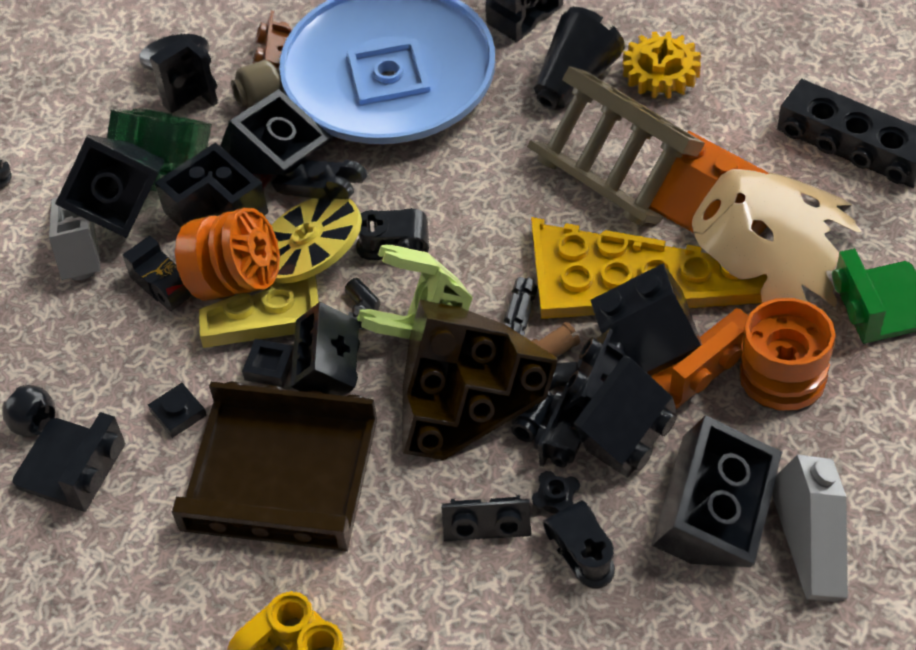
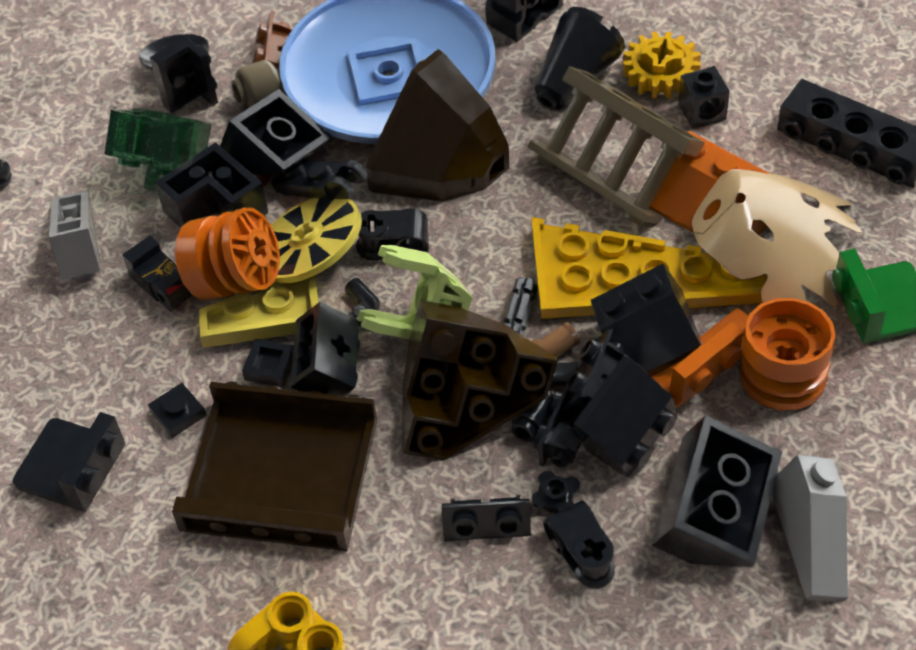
(28, 410): black piece -> none
(109, 183): black slope -> none
(438, 138): none -> dark brown brick
(703, 97): none -> black brick

